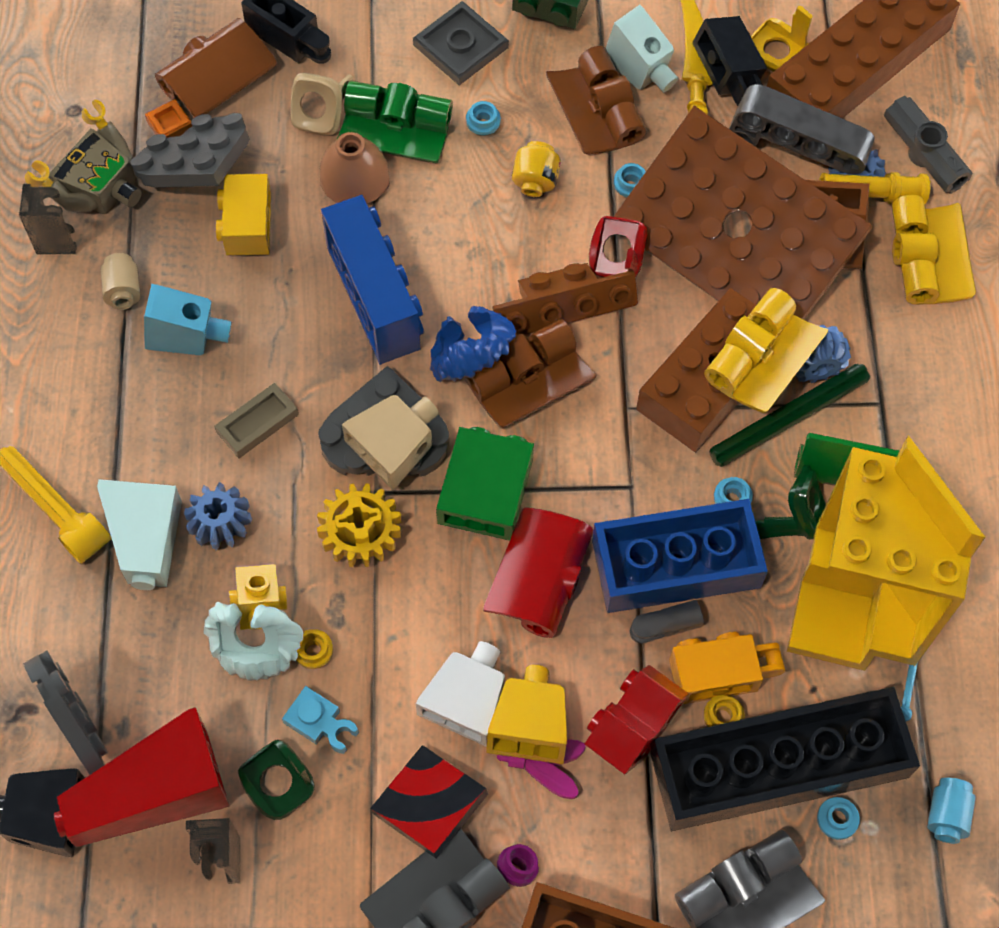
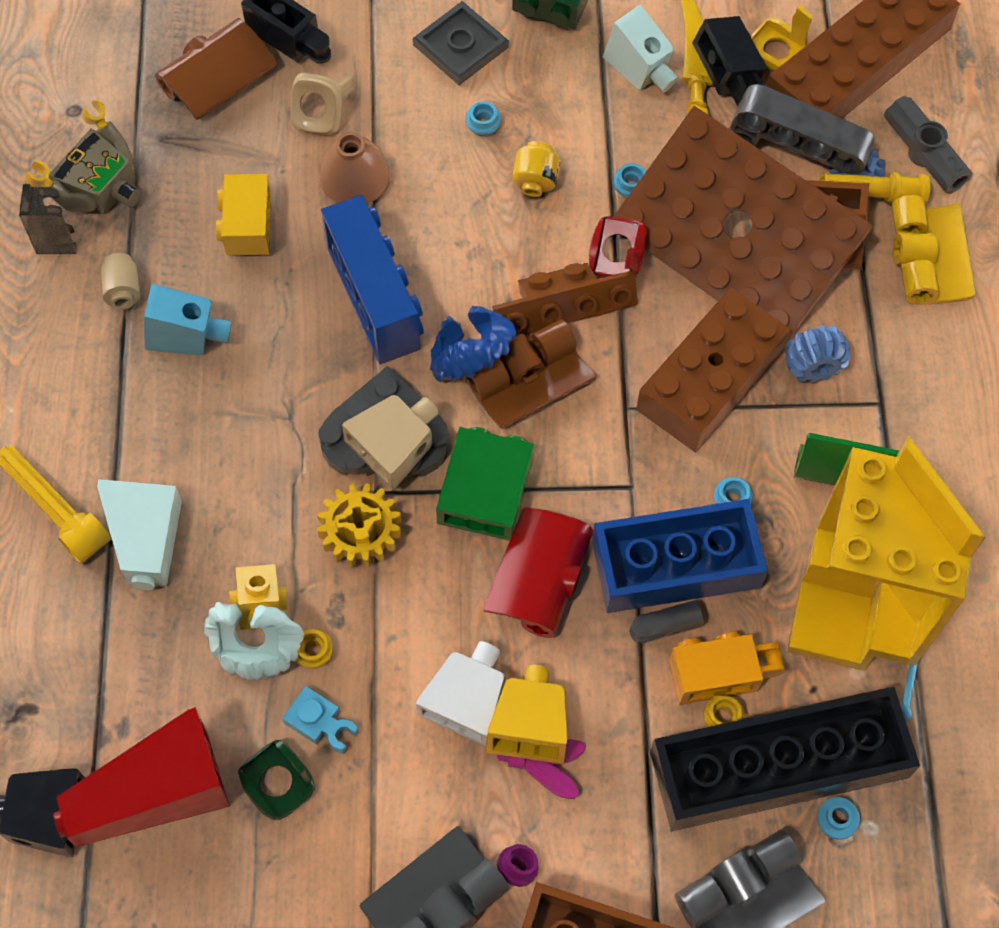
(67, 710): dark grey plate -> none
(168, 120): orange tile -> none
(196, 157): dark grey plate -> none
(204, 515): medium blue gear -> none
(218, 845): clear smoke hinge -> none
(256, 420): dark tan tile -> none
(398, 119): green panel -> none
(429, 801): tile -> none
(598, 103): dark orange panel -> none
(627, 730): red brick -> none
(764, 352): yellow panel -> none
(789, 415): dark green axle -> none
(802, 498): dark green piece -> none
(951, 810): medium azure brick -> none

